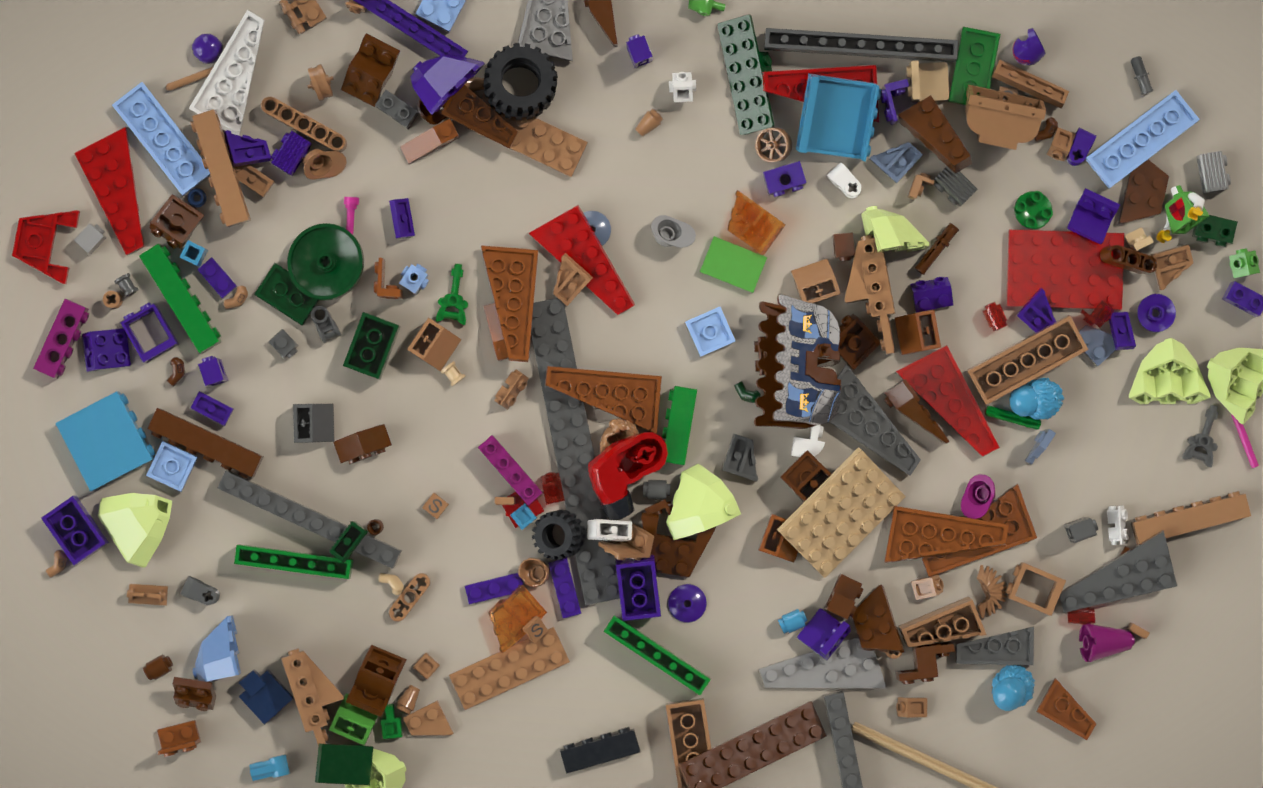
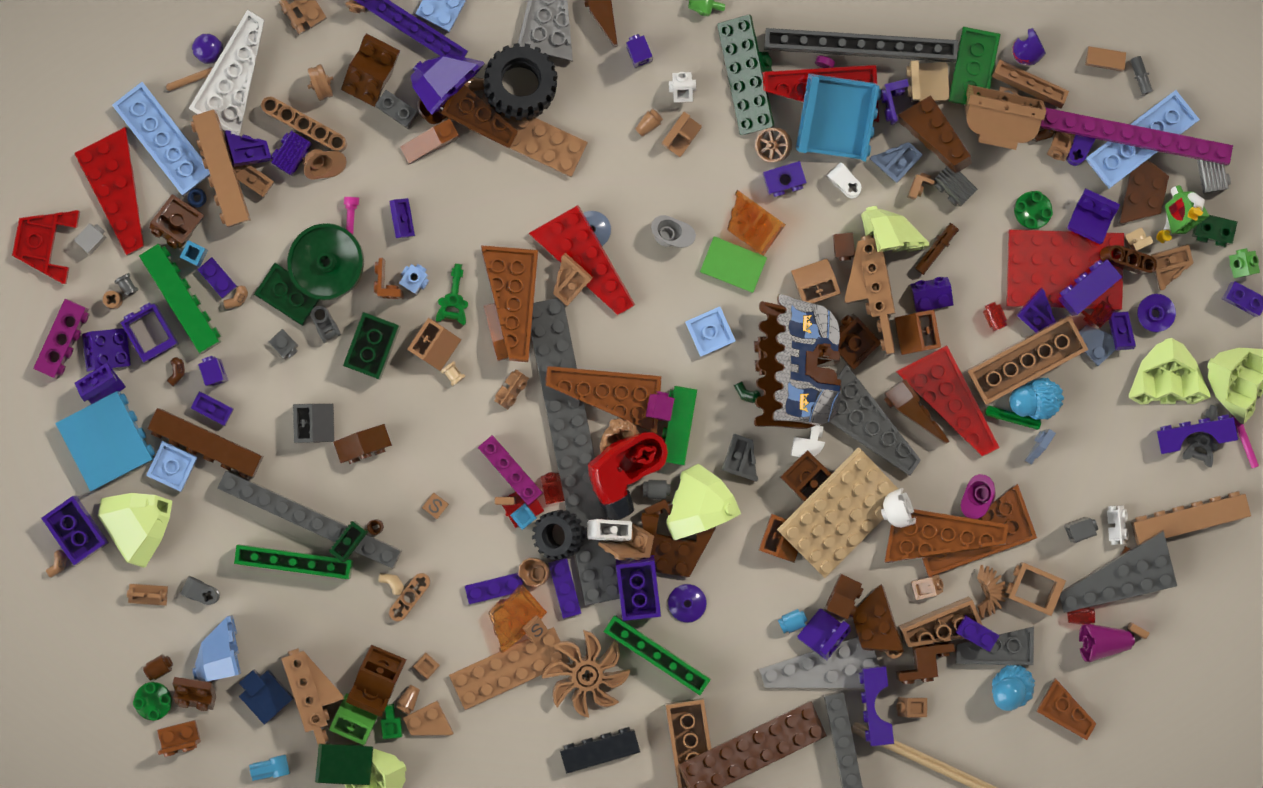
(99, 384): none -> dark purple bracket
(152, 701): none -> green dish
(594, 677): none -> medium nougat piece
(660, 406): none -> magenta brick
(681, 134): none -> medium nougat panel
(824, 62): none -> magenta tile
(875, 680): none -> dark purple arch
(898, 509): none -> white cylinder
(977, 633): none -> dark purple plate
(1089, 287): none -> dark purple brick
(1105, 59): none -> medium nougat slope
(1137, 136): none -> magenta plate
(1172, 438): none -> dark purple arch

